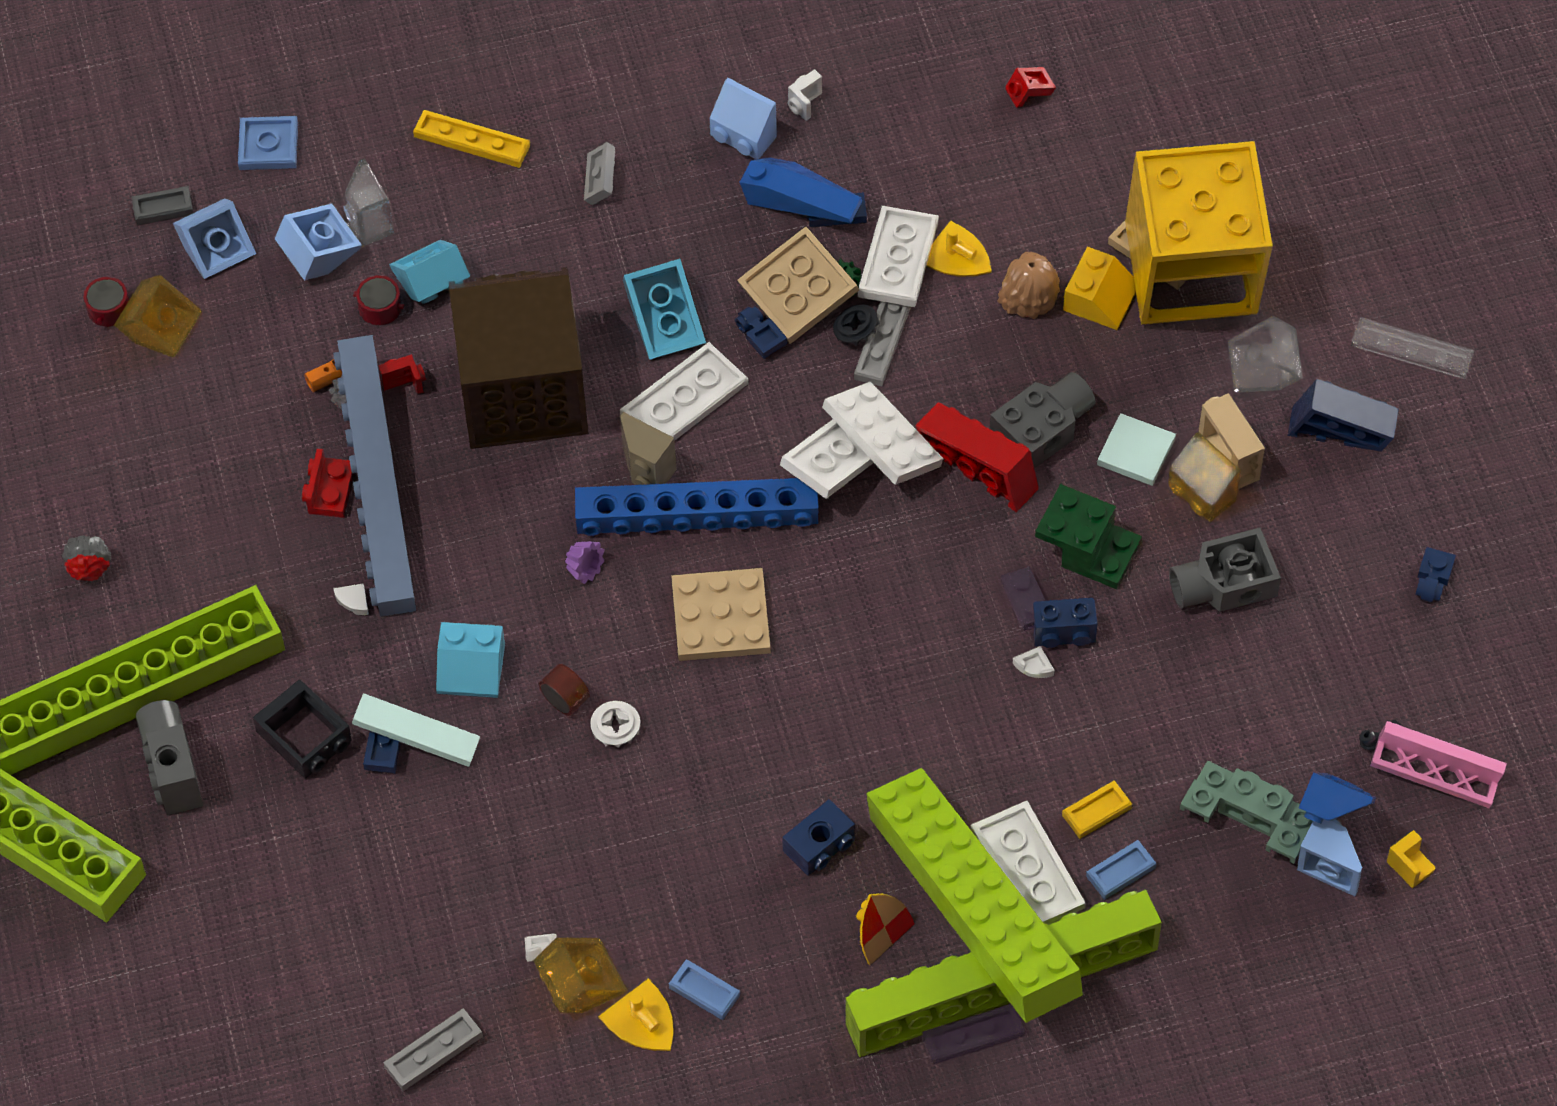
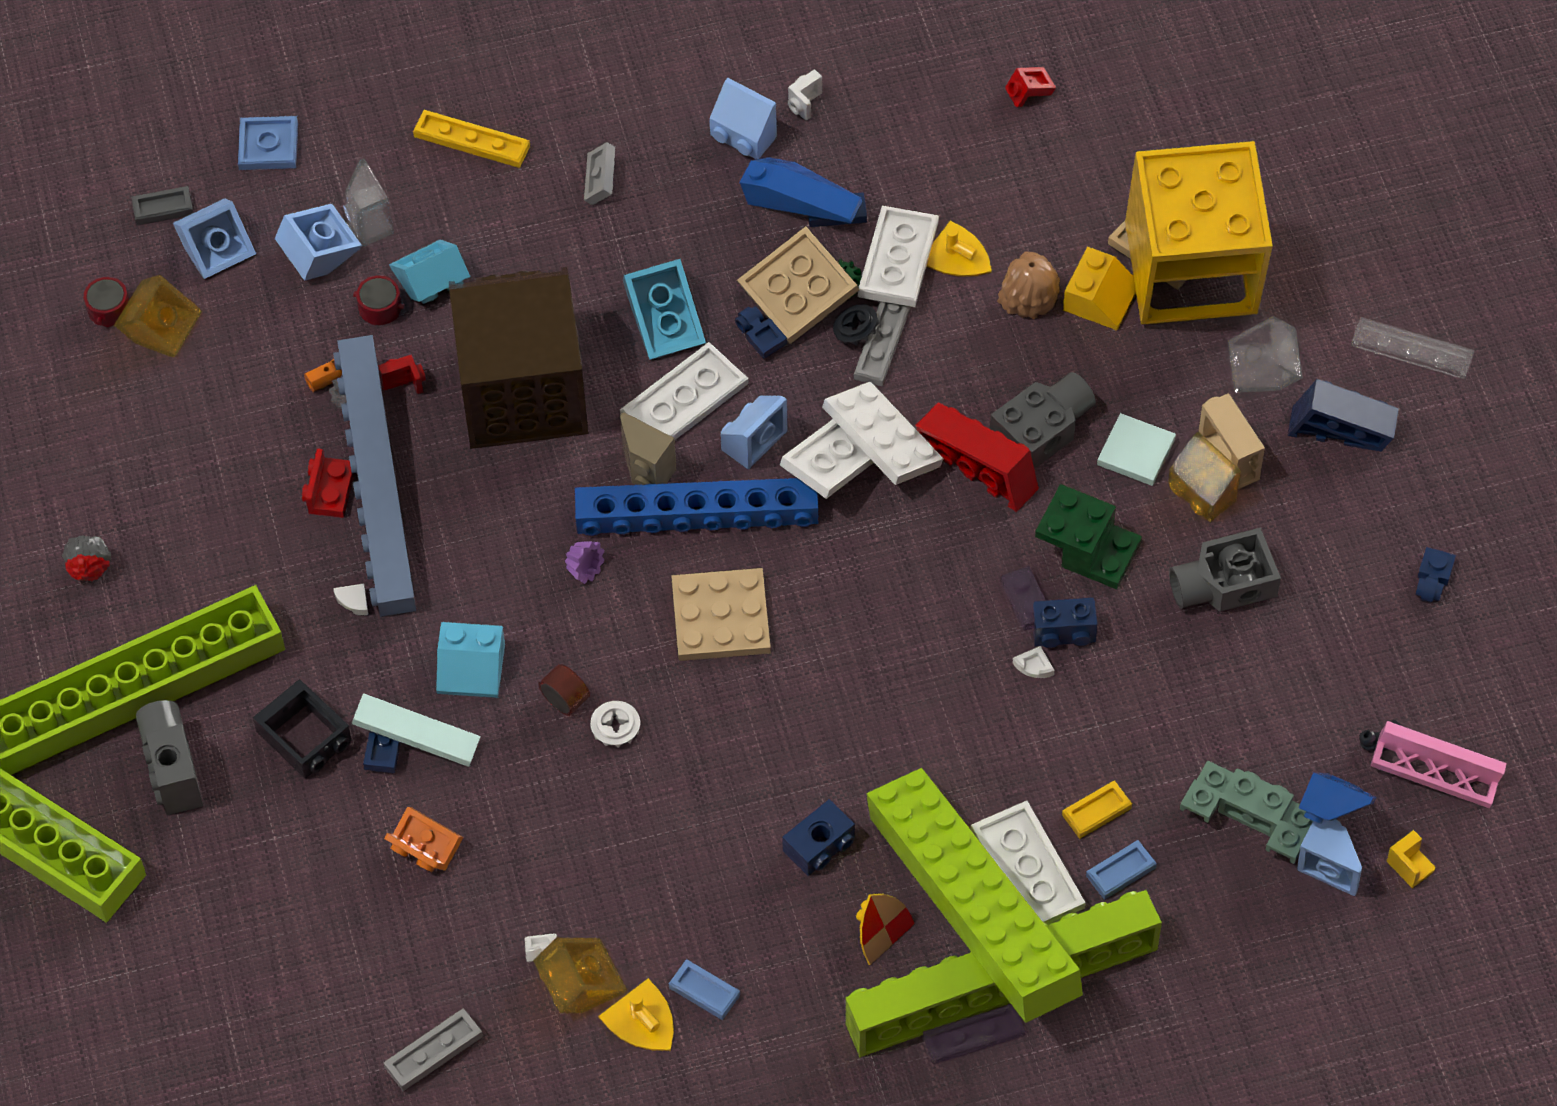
(425, 840): none -> orange bracket
(755, 429): none -> light blue slope

